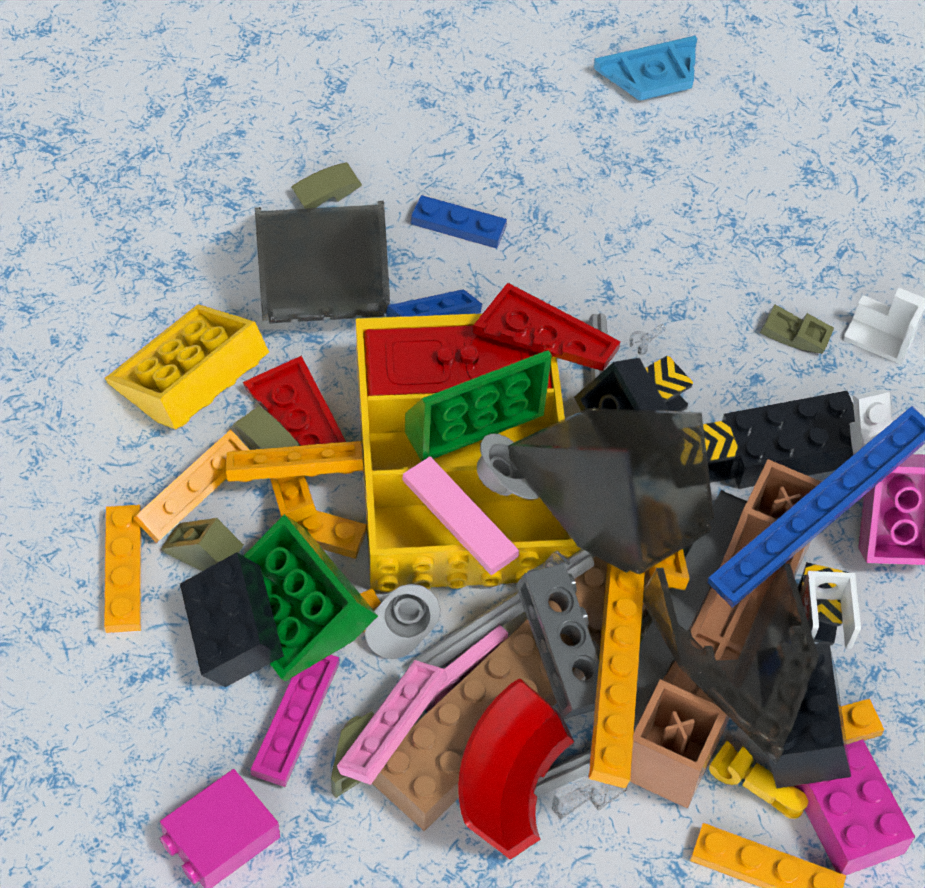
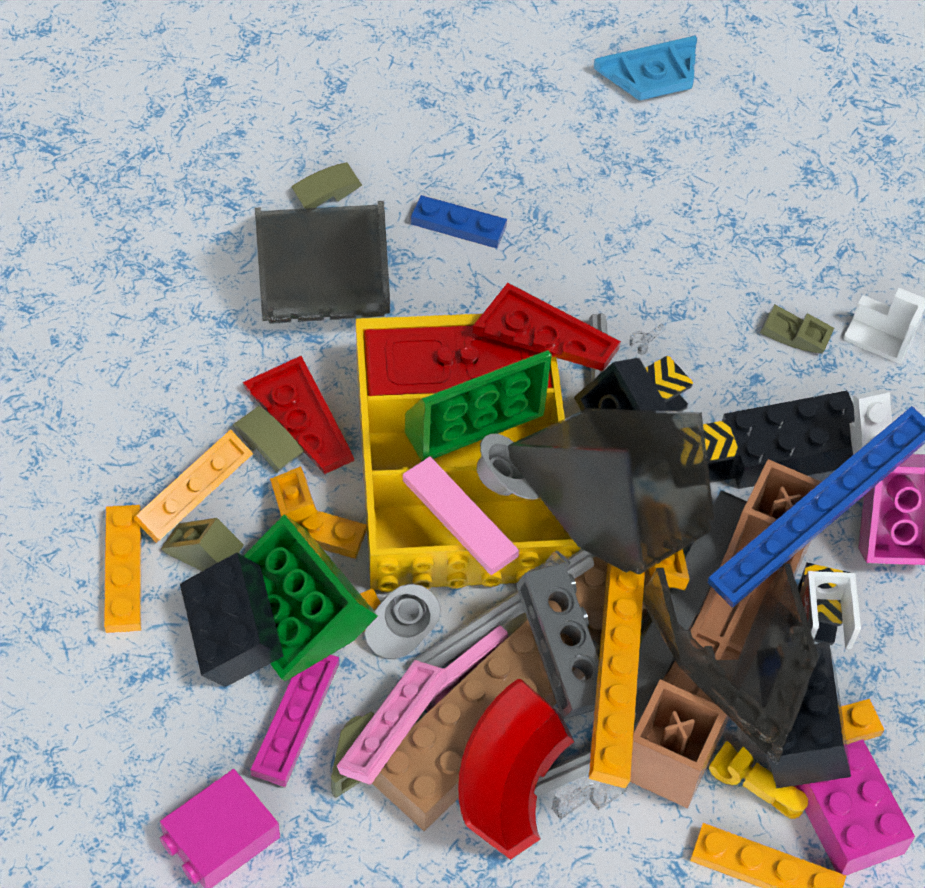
(189, 364): yellow slope -> none
(294, 461): light orange plate -> none
(442, 304): blue plate -> none

